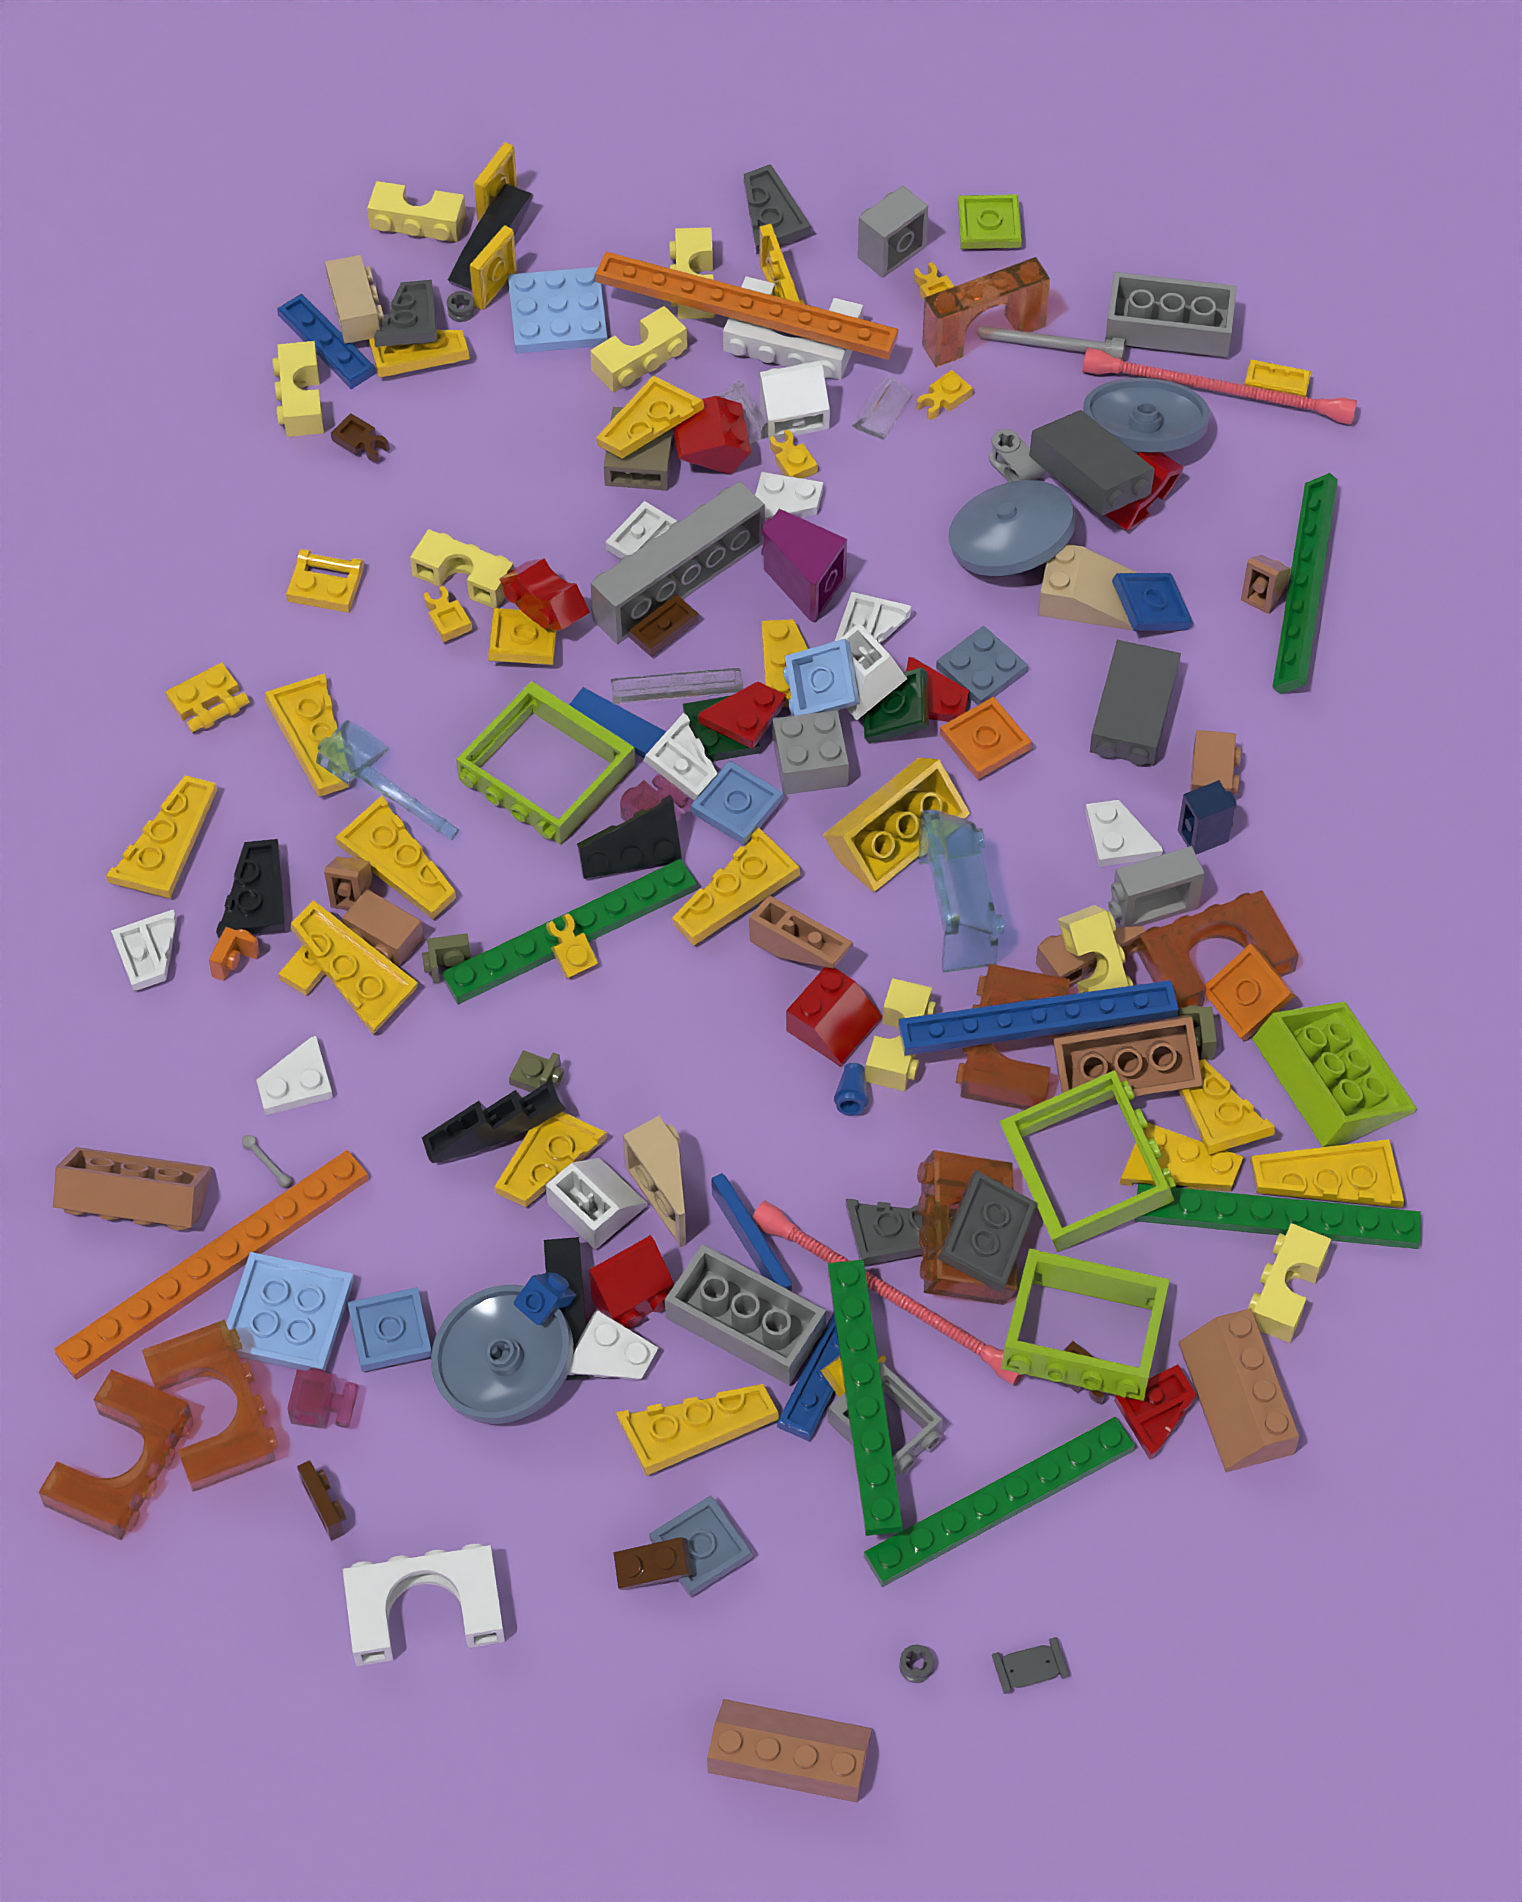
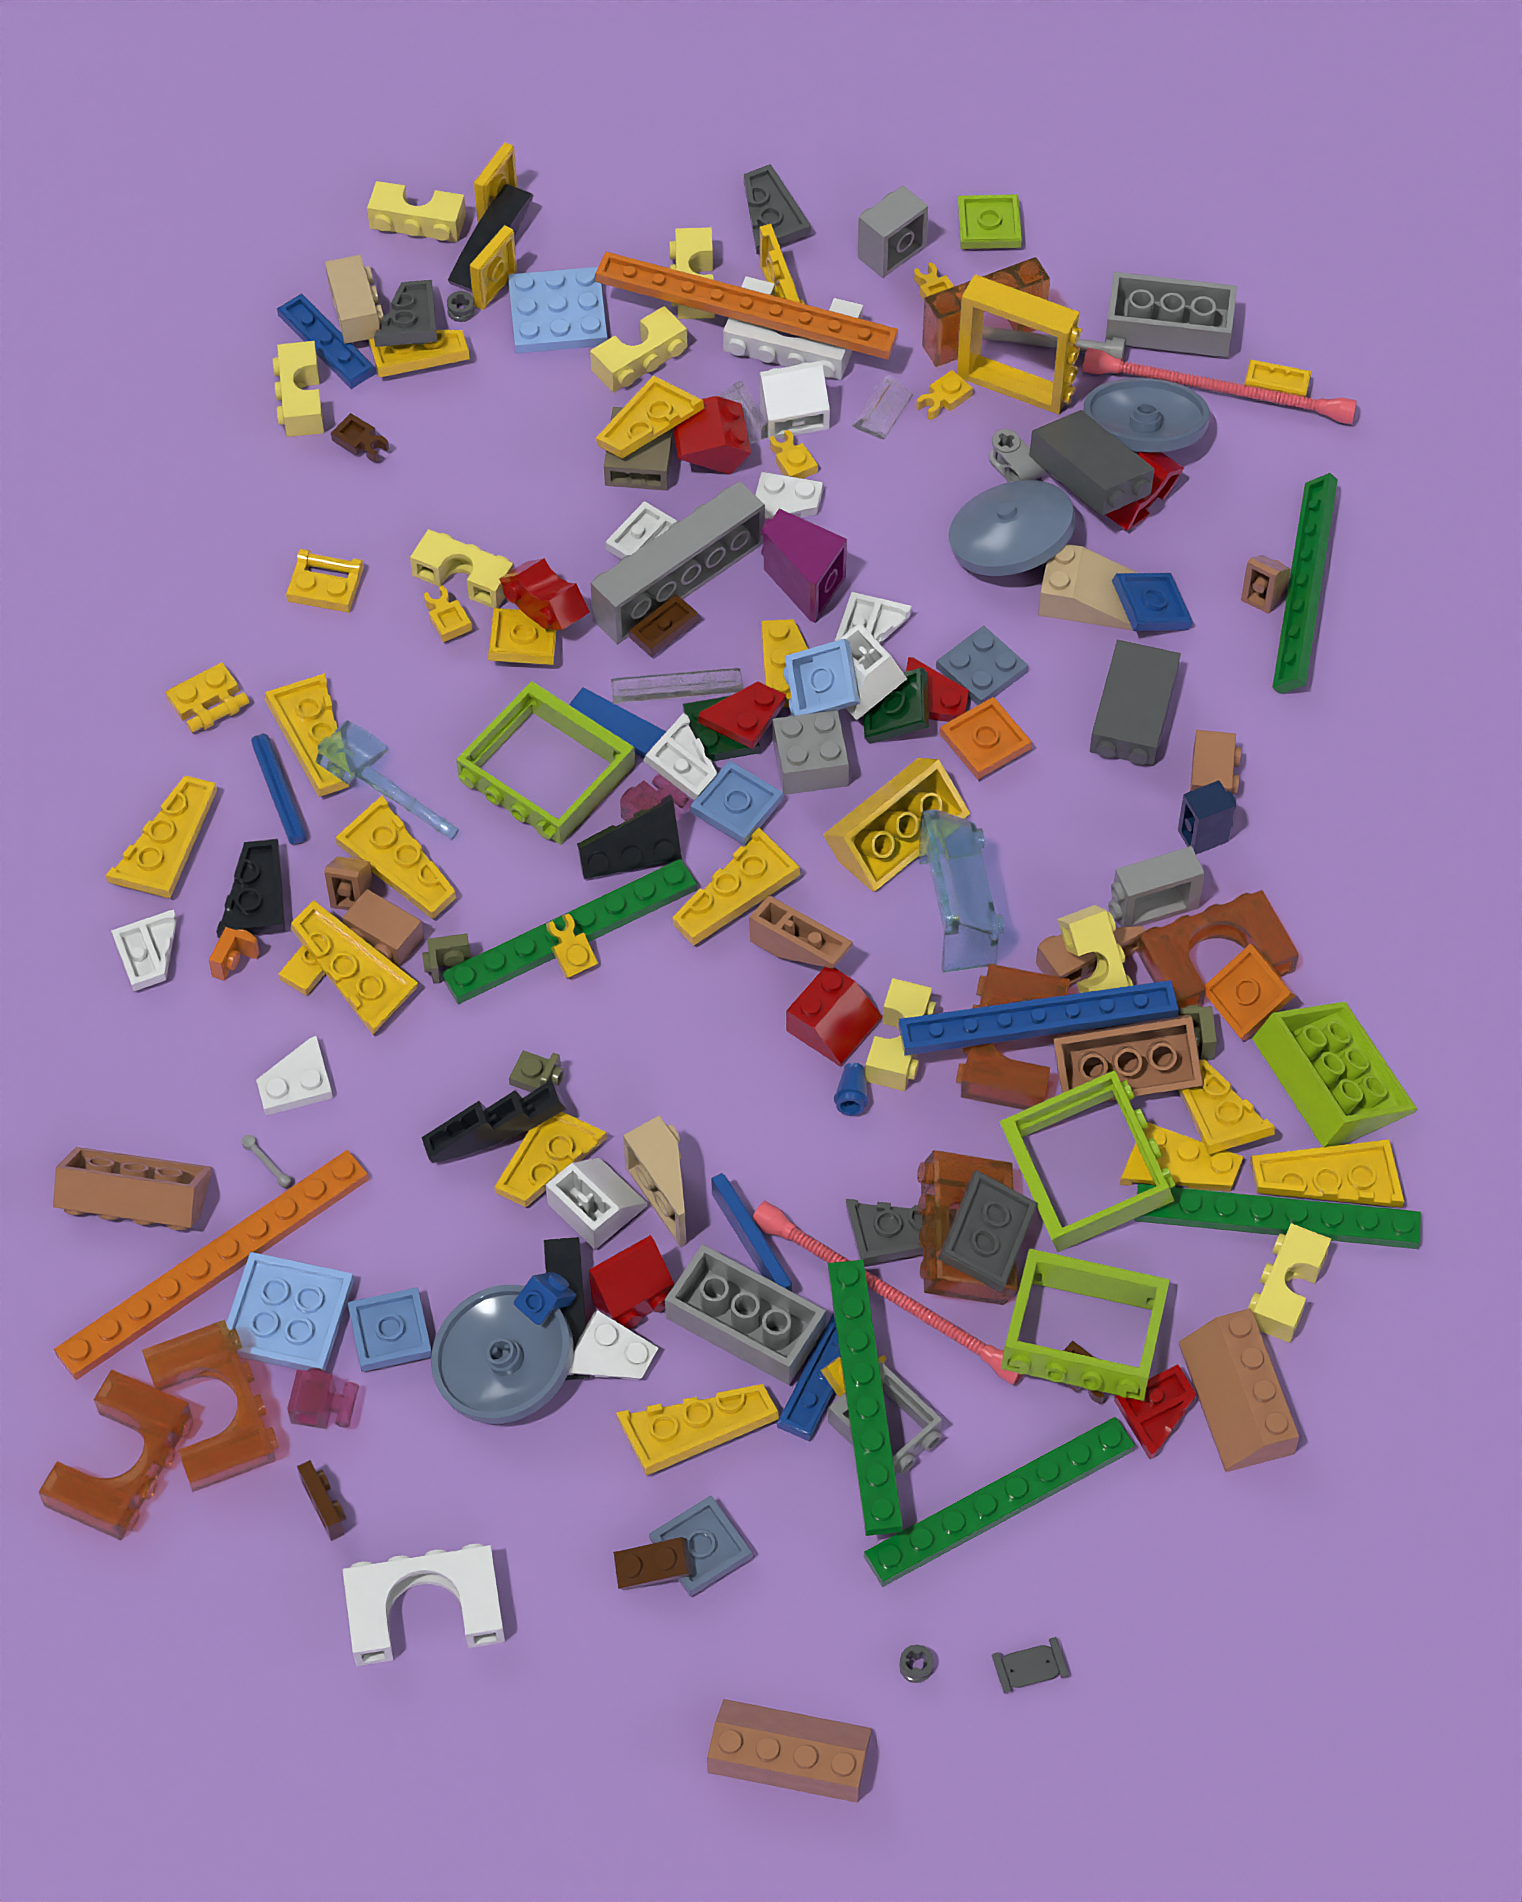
(278, 789): none -> blue axle
(1029, 311): none -> yellow window
(1118, 835): white wing -> none

